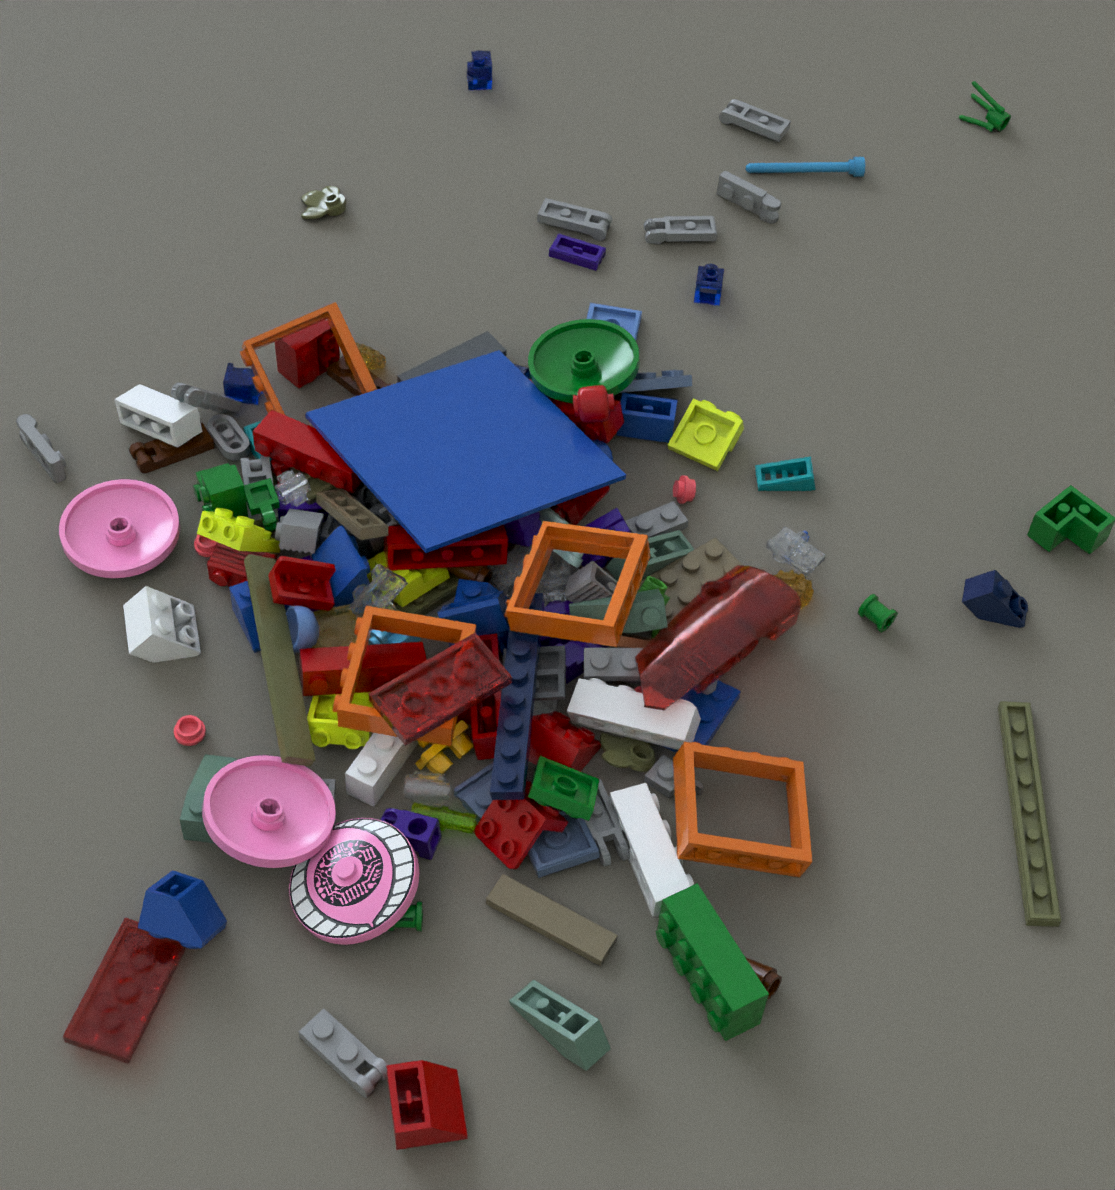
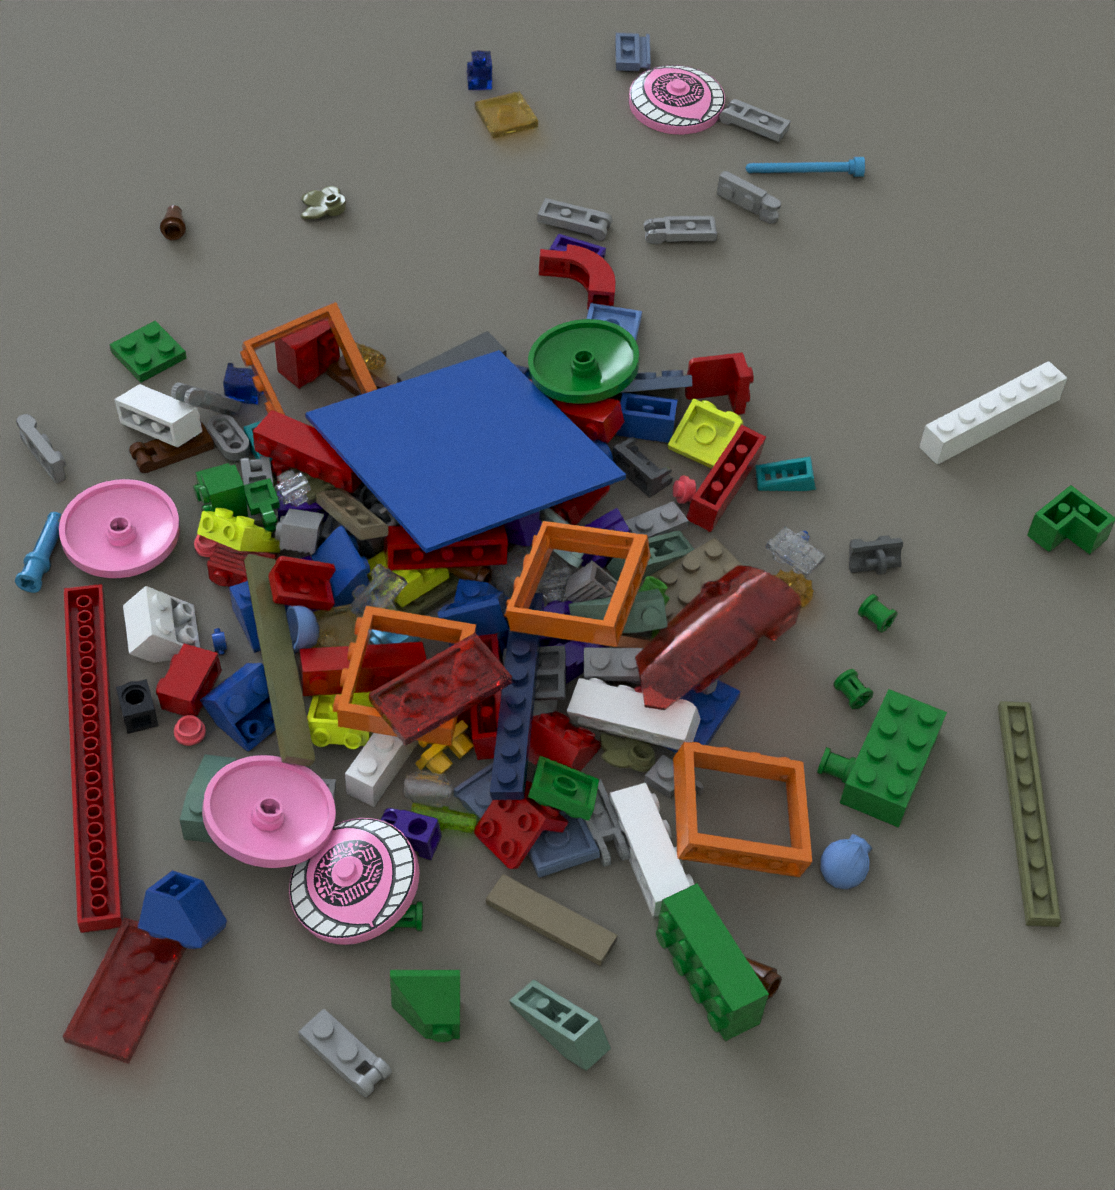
(37, 561): none -> dark azure pin
(92, 761): none -> red piece
(141, 715): none -> black brick
(147, 351): none -> green plate
(173, 224): none -> reddish brown cone
(188, 680): none -> red brick
(219, 641): none -> blue piece
(242, 706): none -> blue slope
(425, 1104): red slope -> none
(428, 1001): none -> green slope
(506, 114): none -> clear yellow plate
(583, 267): none -> red arch
(593, 404): red head -> none
(632, 52): none -> sand blue plate
(640, 469): none -> dark grey hinge
(676, 99): none -> dish
(709, 278): clear blue brick -> none
(720, 377): none -> red bracket
(726, 478): none -> red brick
(836, 765): none -> green bush
(846, 862): none -> medium blue piece
(853, 689): none -> green bush
(875, 555): none -> dark grey hips
(893, 758): none -> green brick
(992, 412): none -> white brick
(994, 600): dark blue slope -> none
(996, 115): green plant -> none

